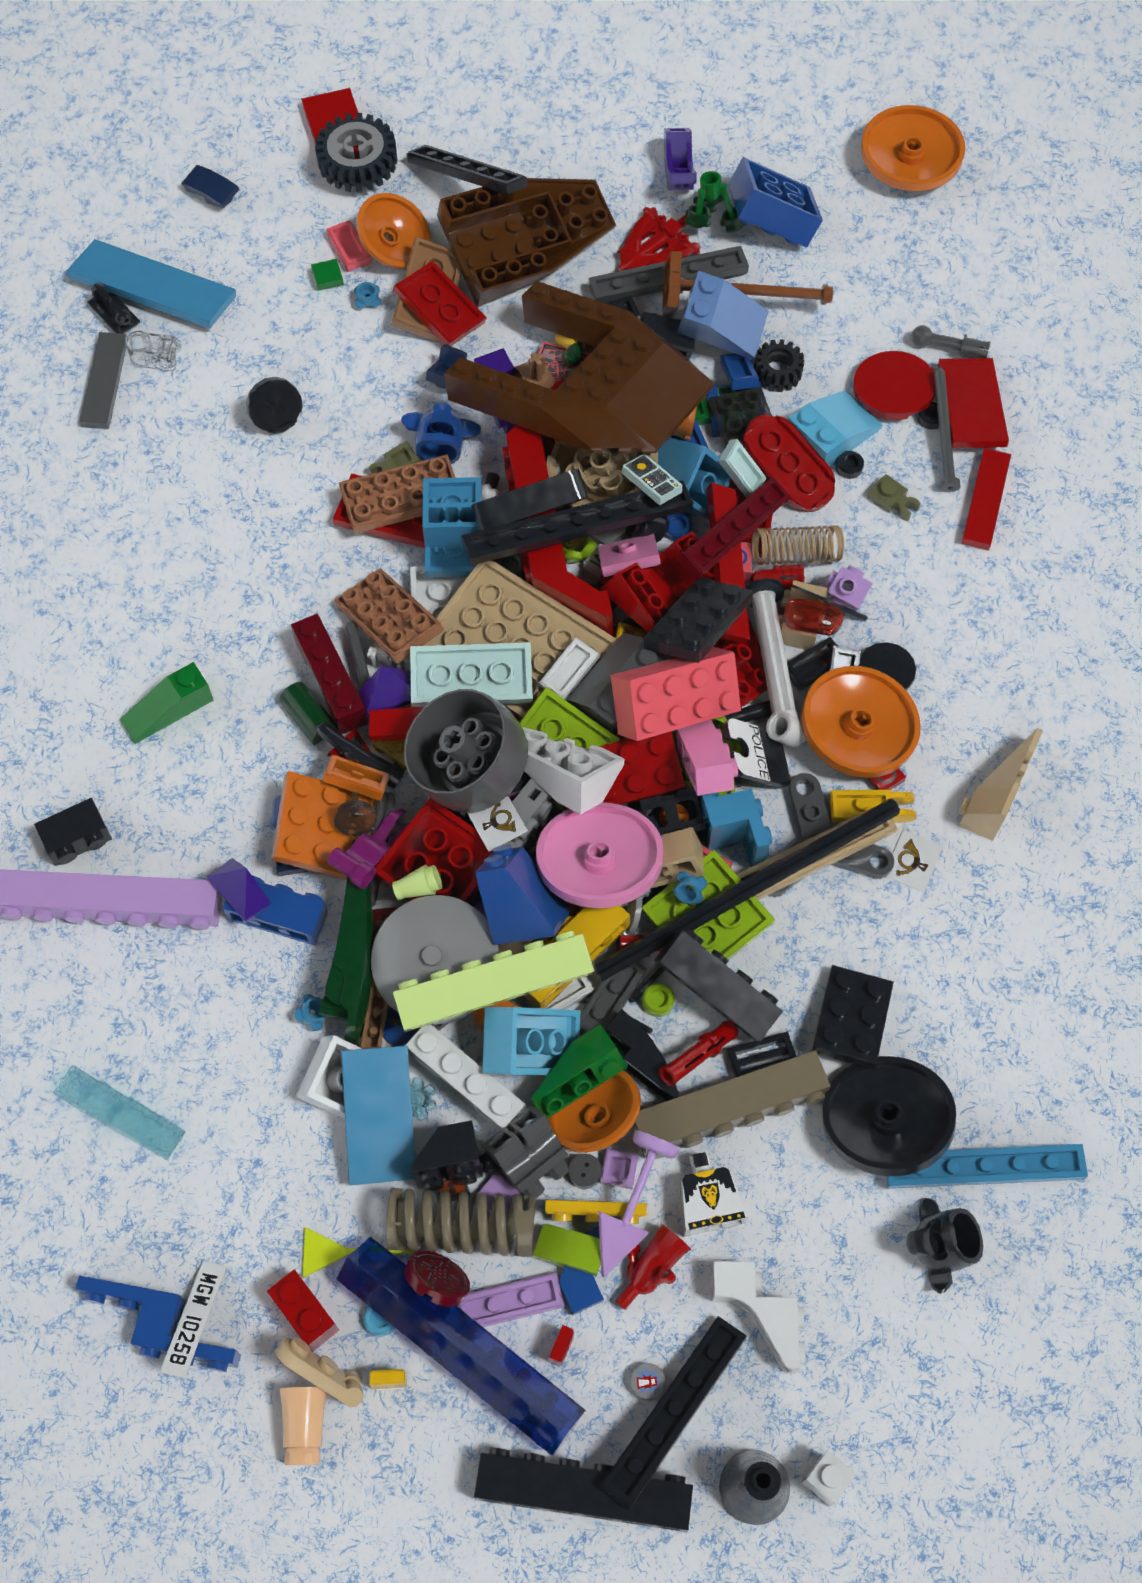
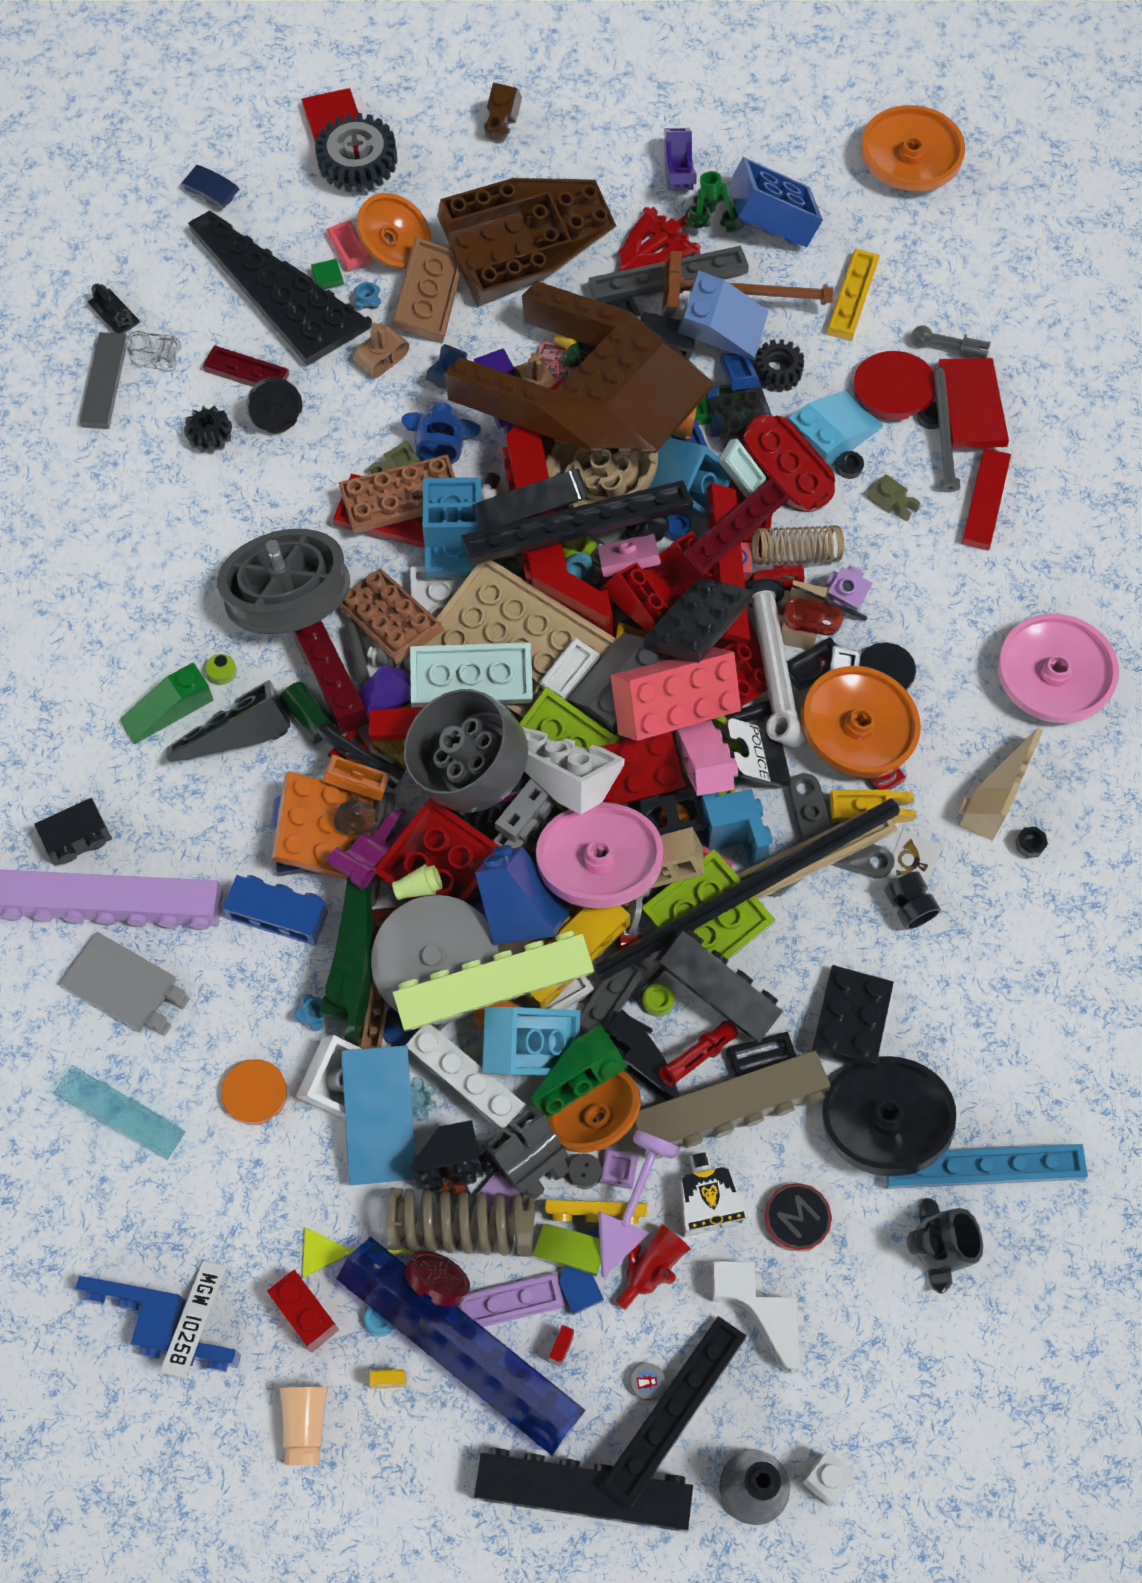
(123, 984): none -> light grey tile
(152, 283): dark azure tile -> none
(208, 429): none -> black gear
(221, 669): none -> lime tile
(239, 889): dark purple slope -> none
(241, 367): none -> dark red tile
(251, 722): none -> black wedge
(254, 1092): none -> orange tile
(283, 581): none -> dark grey wheel
(288, 298): none -> black wing
(320, 1371): tan plate -> none
(381, 350): none -> medium nougat beam
(439, 304): red tile -> none
(467, 169): black tile -> none
(498, 824): white sticker -> none
(503, 107): none -> reddish brown brick
(580, 565): none -> medium azure tile
(652, 479): tile -> none
(687, 894): dark azure plate -> none
(797, 1217): none -> black tile
(853, 295): none -> yellow tile
(914, 903): none -> black wheel
(1031, 842): none -> black tile
(1058, 668): none -> bright pink dish

